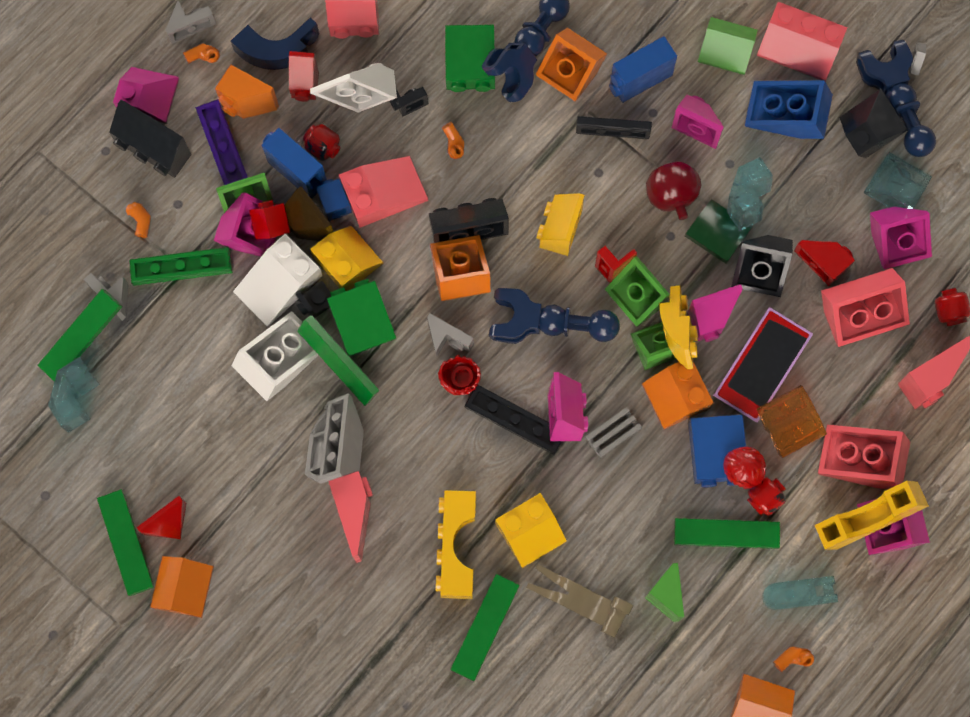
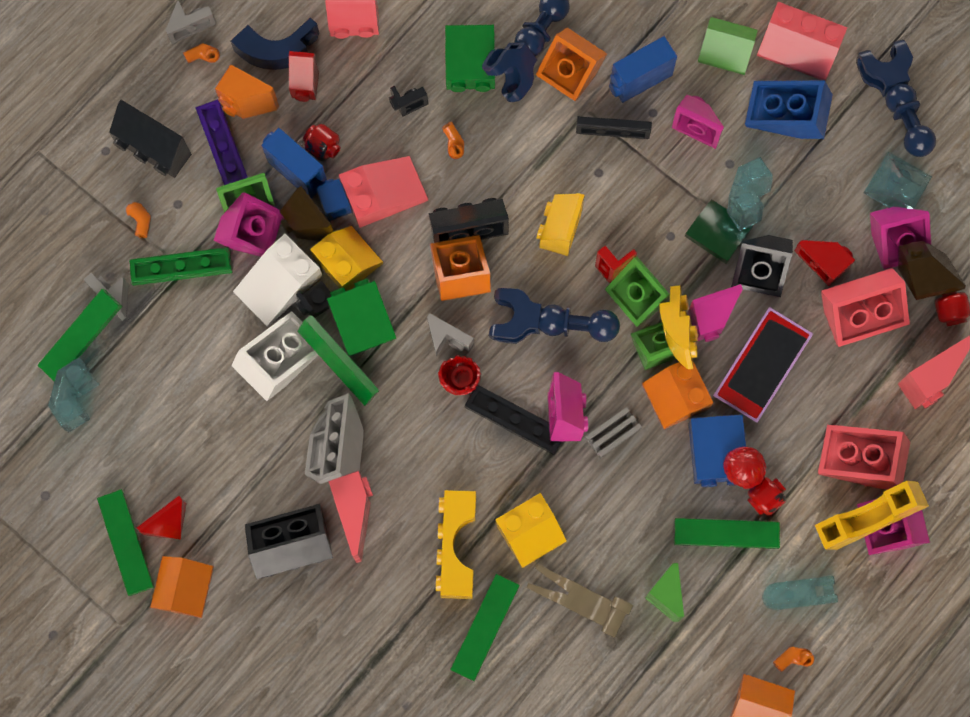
(147, 92): dark pink slope -> none
(269, 220): red brick -> none
(288, 541): none -> black slope
(360, 88): white slope -> none
(673, 187): dark red piece -> none
(791, 421): clear orange slope -> none
(872, 124): black slope -> none
(920, 53): light grey tile -> none
(927, 270): none -> dark brown slope

